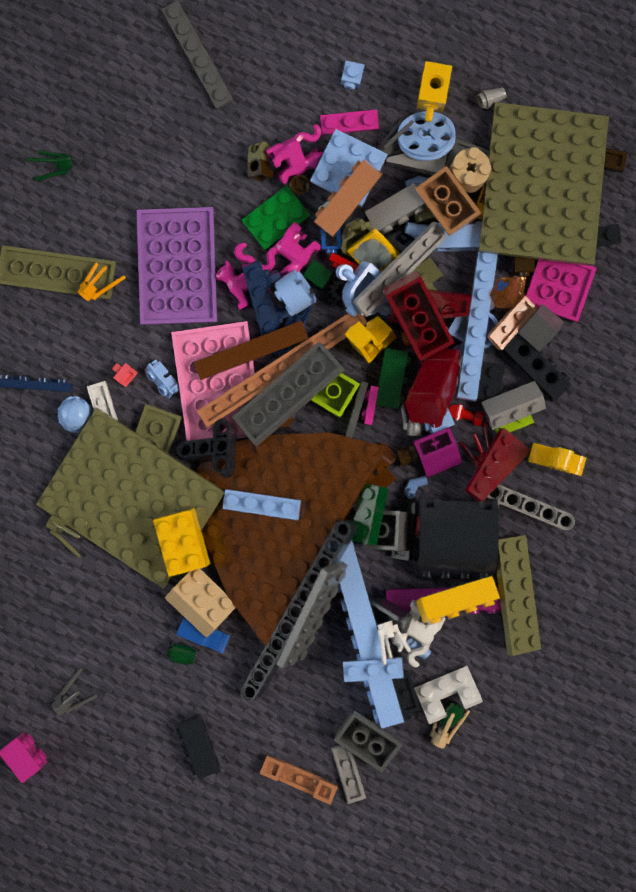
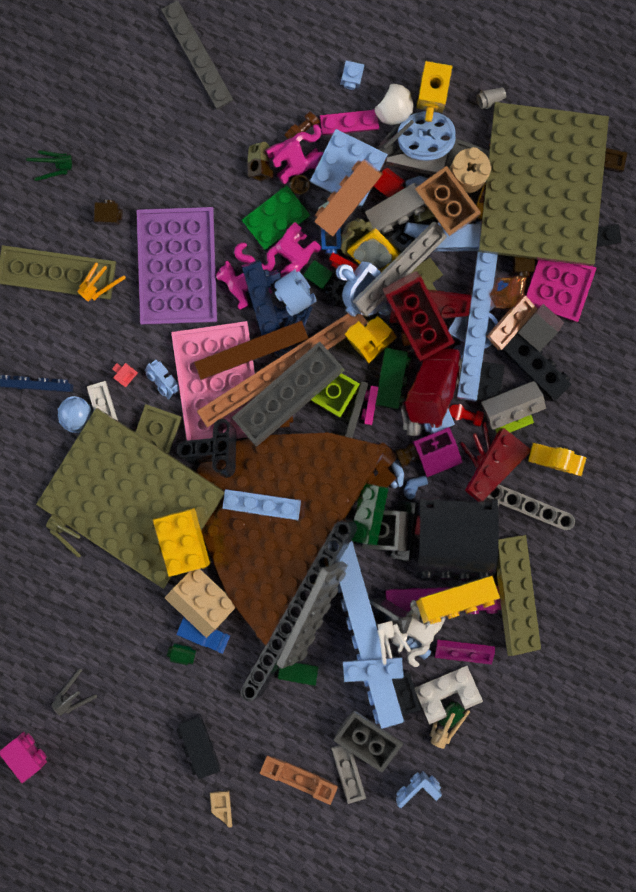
(107, 213): none -> dark brown brick
(221, 806): none -> tan tile
(299, 673): none -> dark green tile
(310, 120): none -> reddish brown leg
(389, 183): none -> red brick
(395, 106): none -> white piece
(399, 474): none -> light blue arm
(418, 781): none -> light blue bracket
(464, 652): none -> magenta plate

